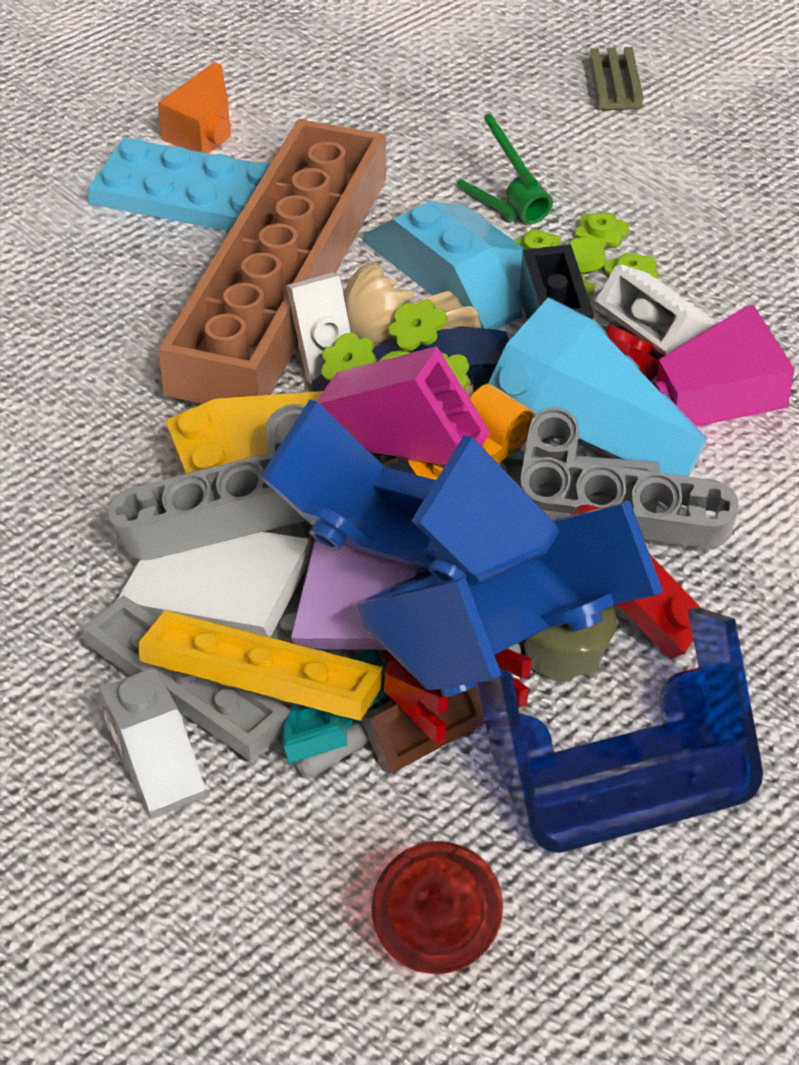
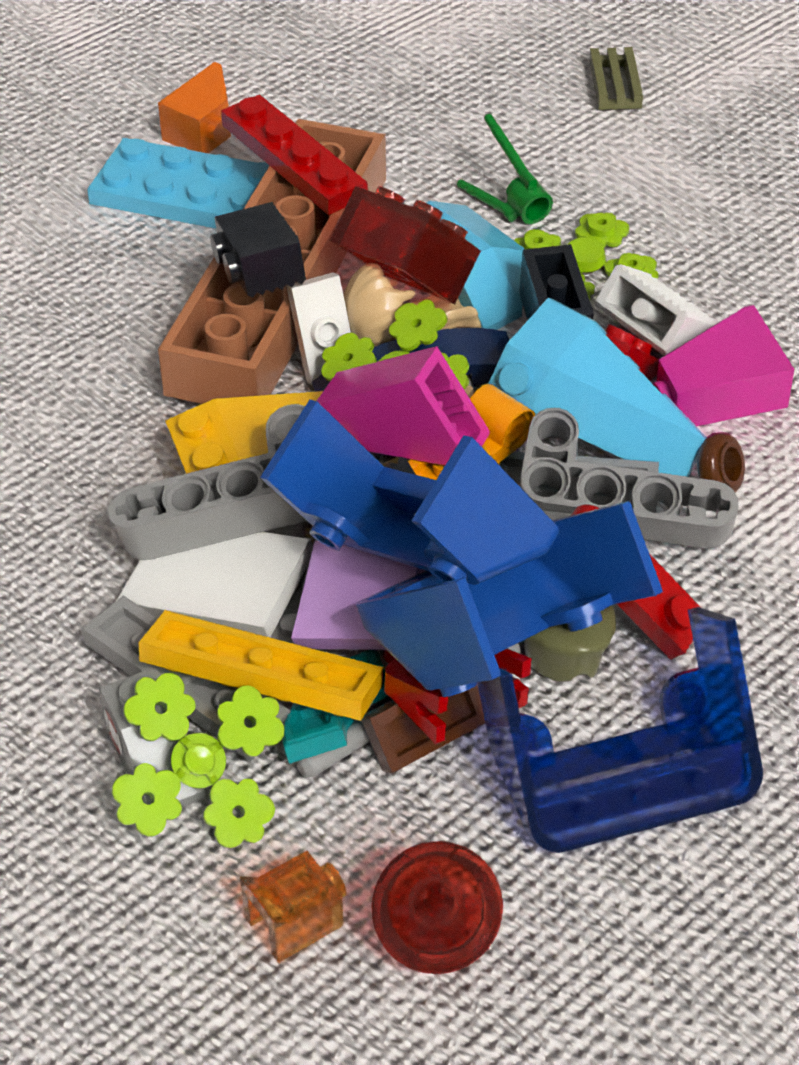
(198, 760): none -> lime plant
(258, 249): none -> black brick
(292, 153): none -> red plate
(296, 902): none -> clear orange window
(406, 242): none -> clear red brick
(721, 460): none -> reddish brown piece

